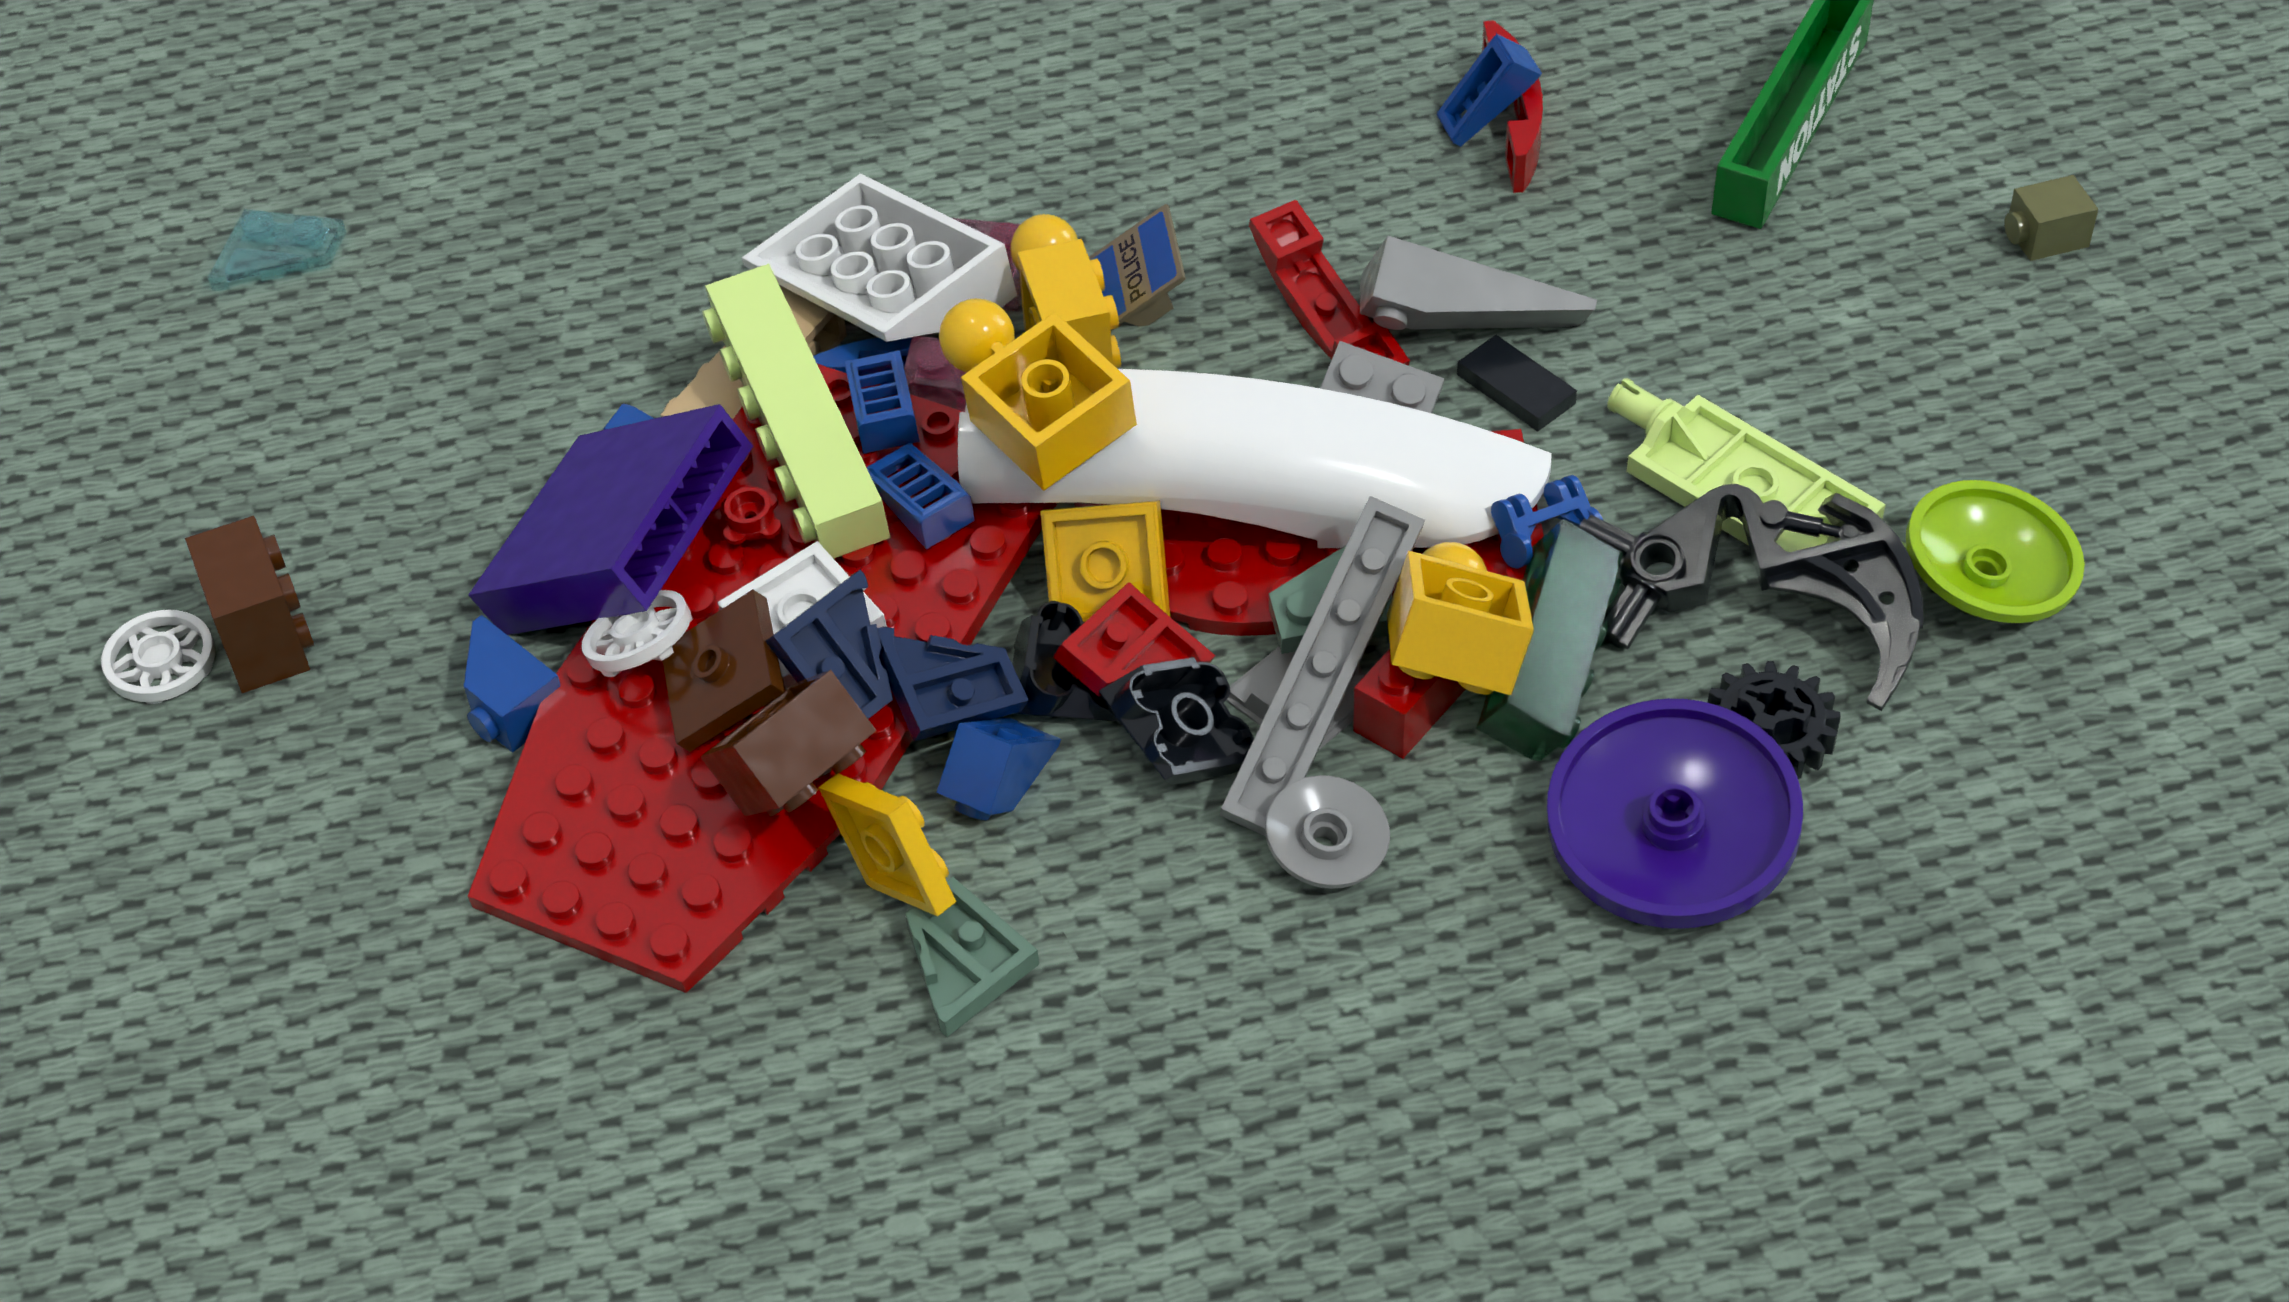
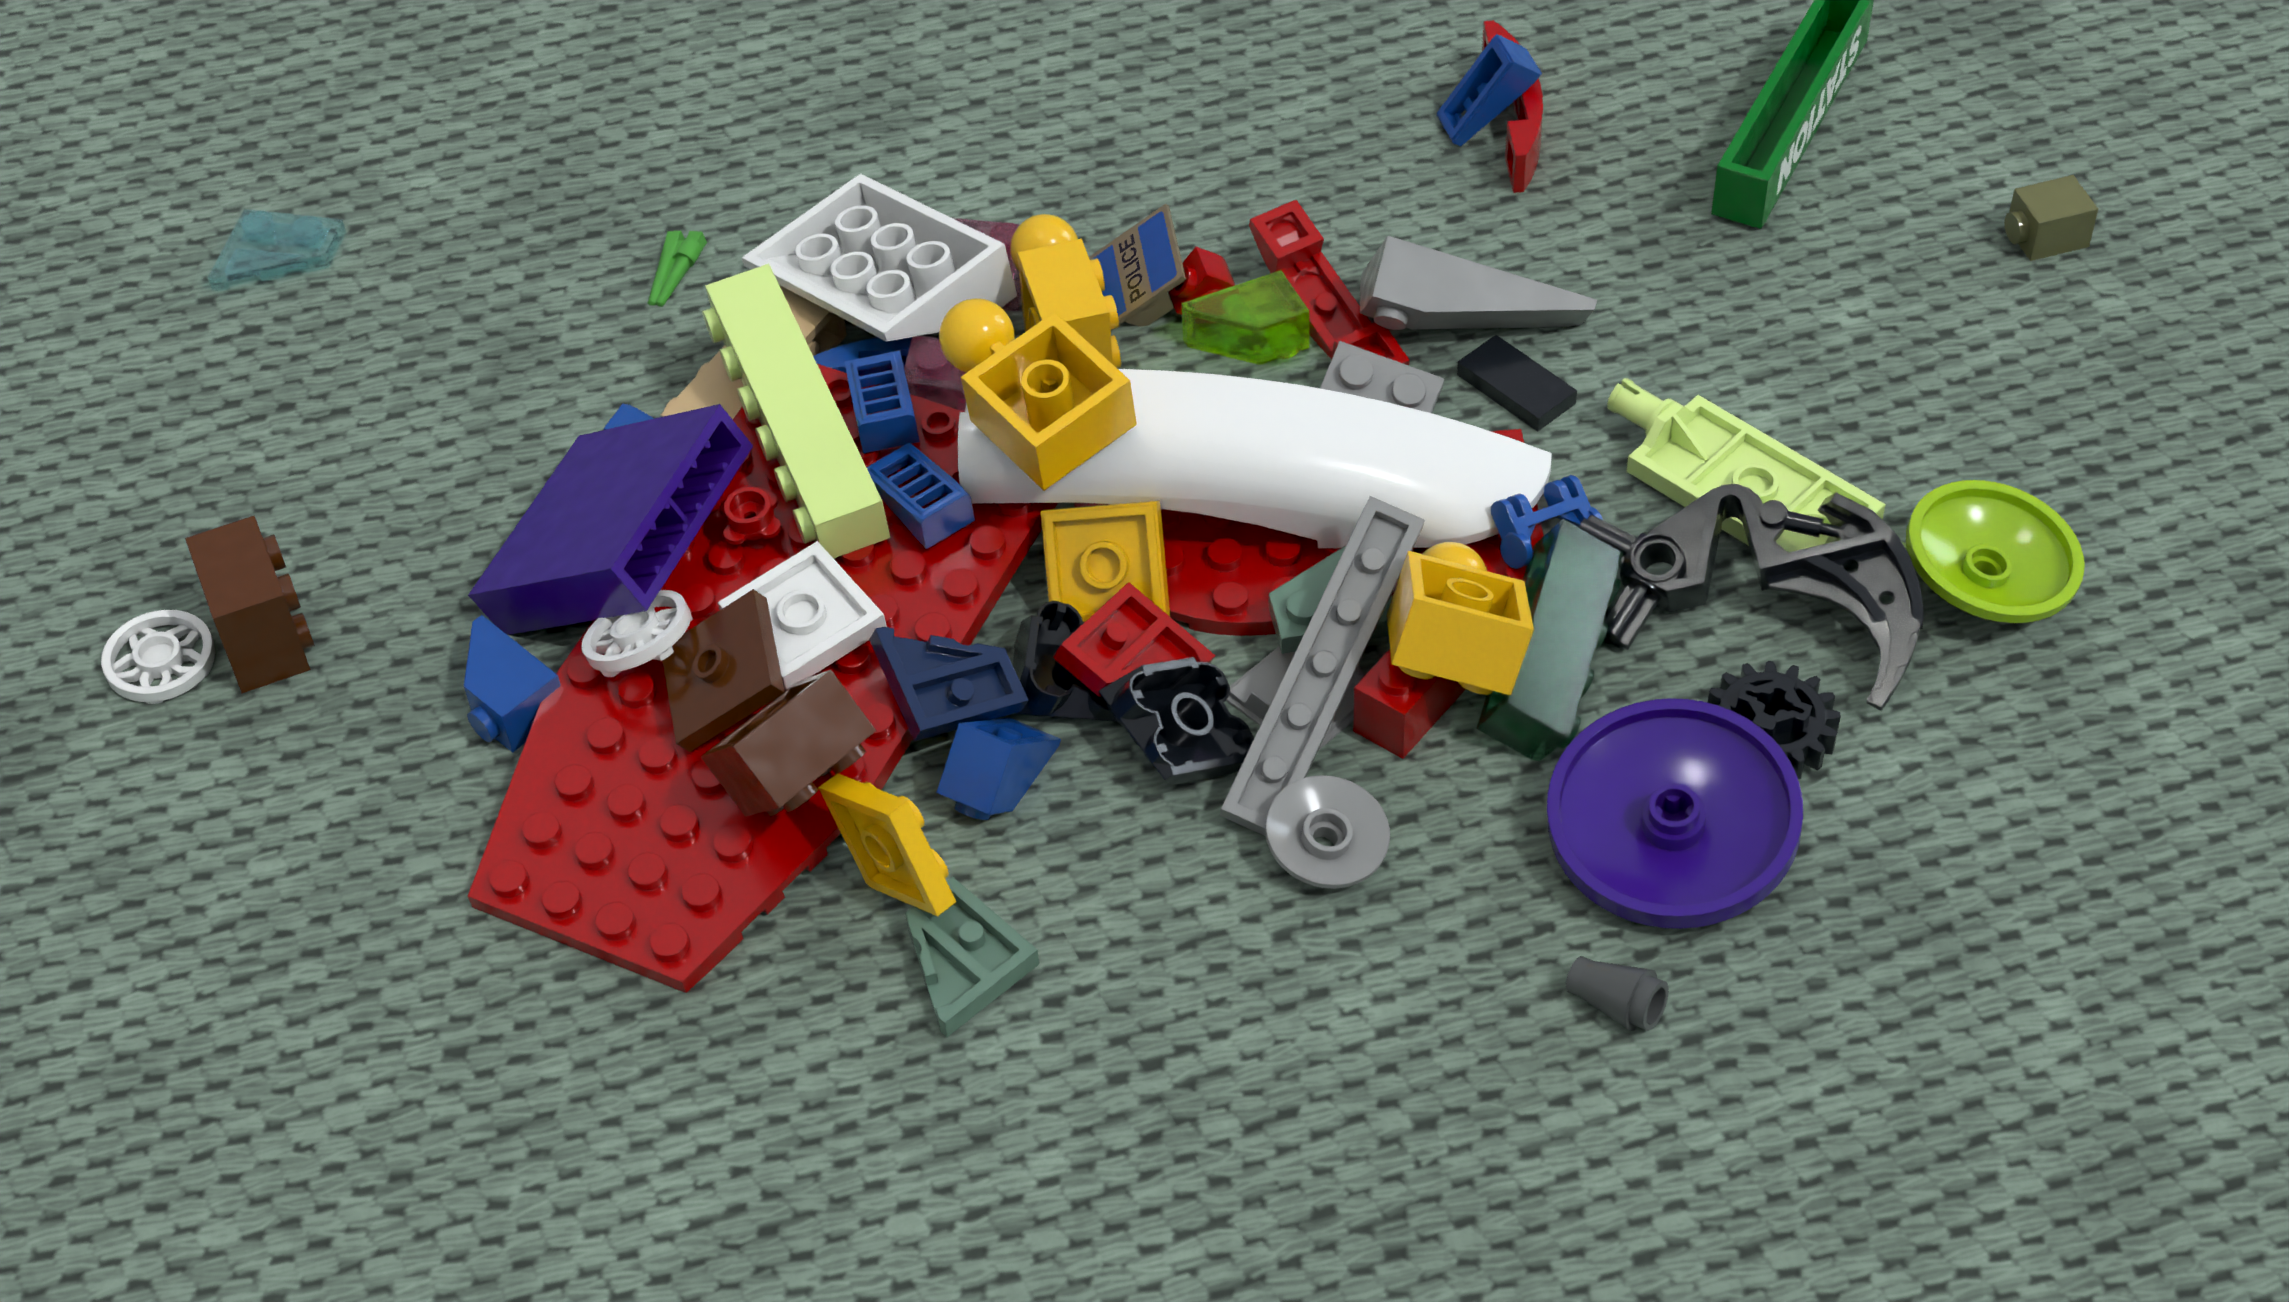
(675, 261): none -> bright green piece
(837, 638): dark blue wing -> none
(1204, 275): none -> red plate
(1249, 321): none -> clear neon green slope
(1621, 992): none -> dark grey cone

